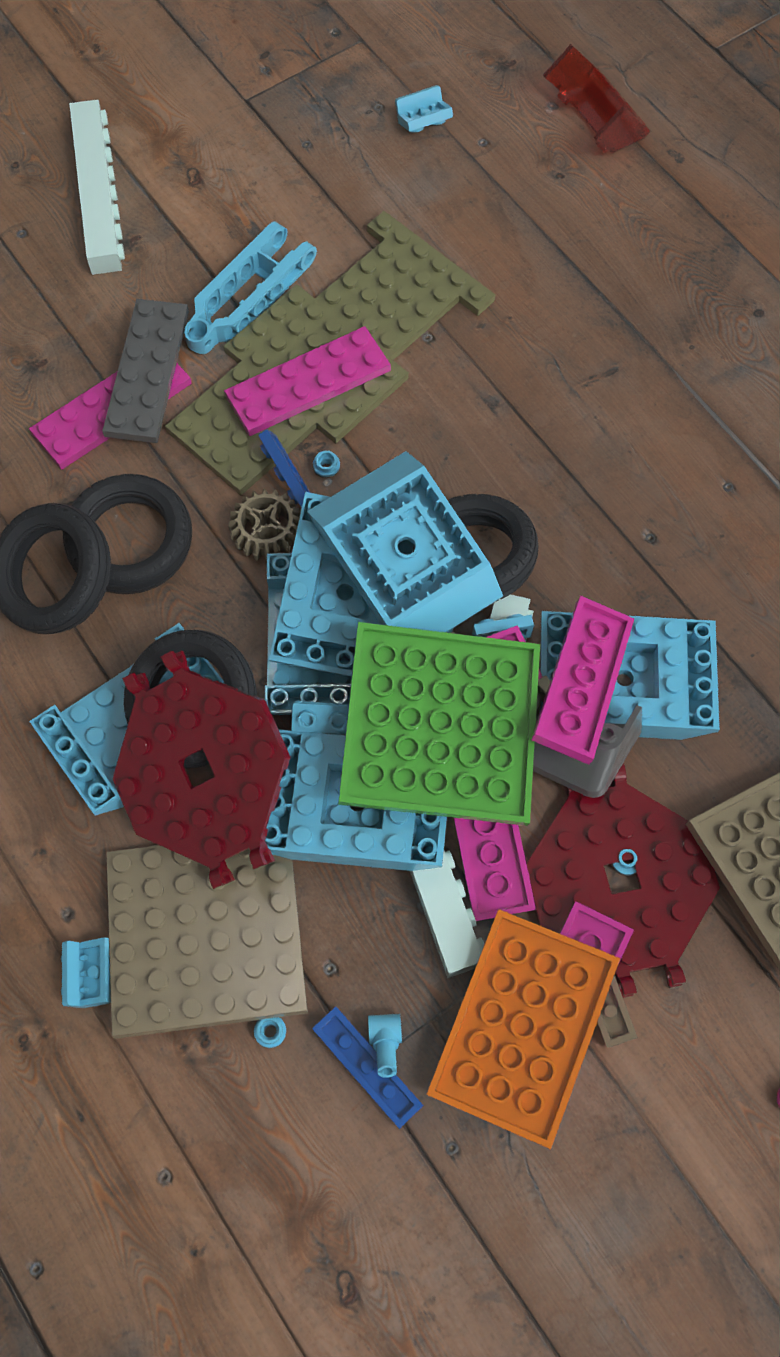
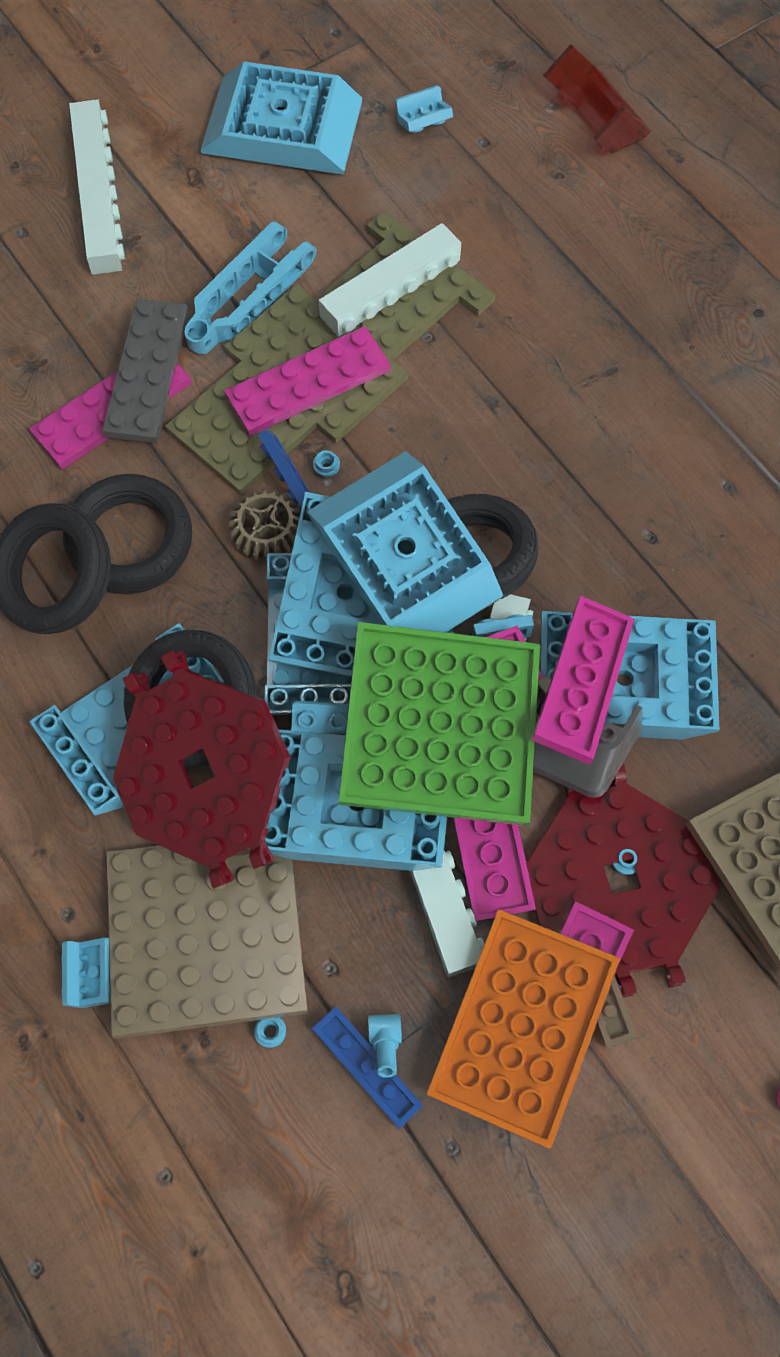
(309, 132): none -> medium azure slope
(390, 280): none -> light aqua brick

